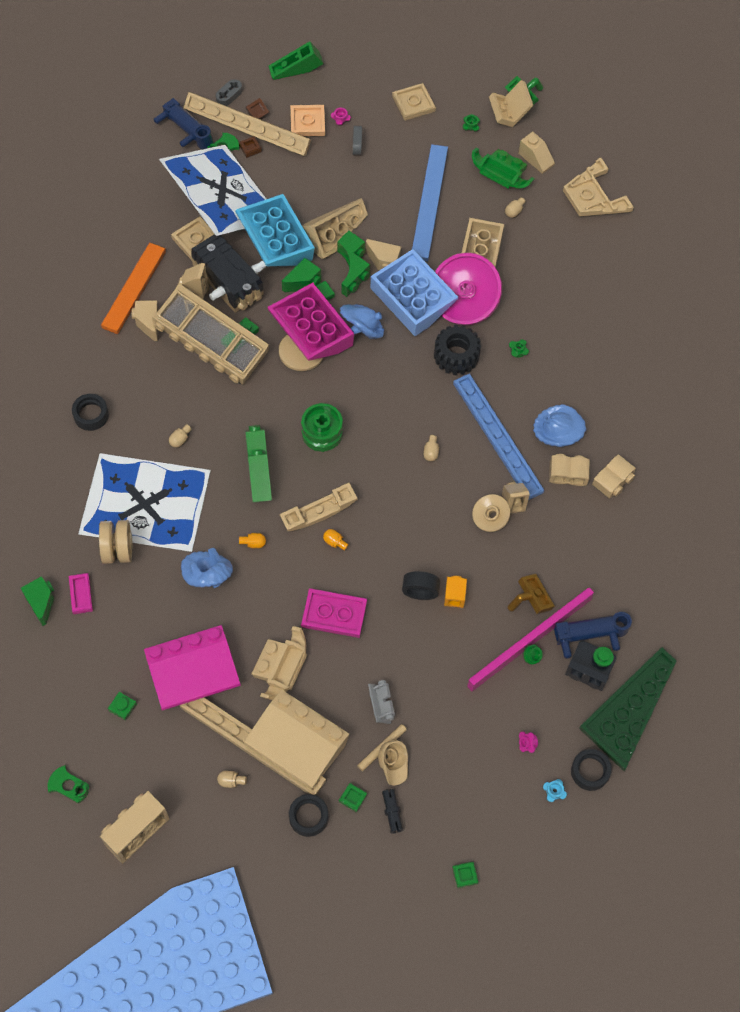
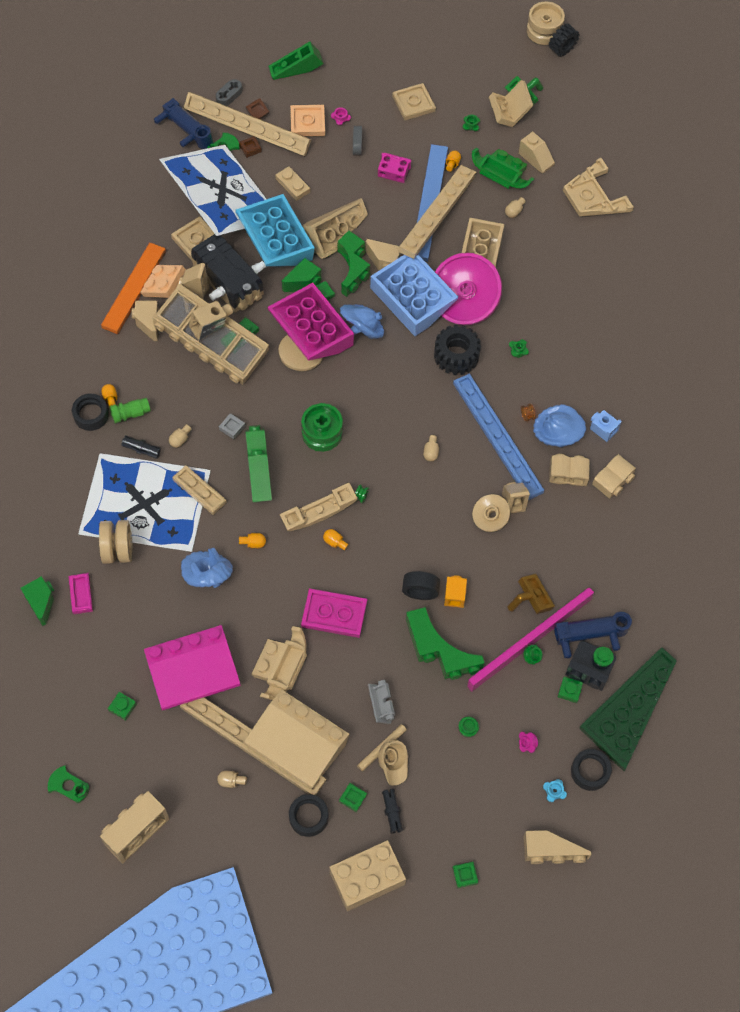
(109, 394): none -> light orange cylinder
(130, 409): none -> bright green axle
(141, 447): none -> black pin
(163, 281): none -> light nougat plate
(199, 490): none -> tan tile
(209, 319): none -> tan torso
(232, 426): none -> light grey plate
(292, 183): none -> tan plate
(361, 493): none -> green bush
(367, 875): none -> tan brick
(394, 167): none -> dark pink piece
(431, 645): none -> green arch
(437, 212): none -> tan plate
(453, 160): none -> light orange cylinder
(468, 726): none -> green plate
(528, 412): none -> clear orange bush
(544, 21): none -> tan wheel
(546, 846): none -> tan slope
(564, 39): none -> black tyre
(570, 689): none -> green plate
(604, 425): none -> light blue brick

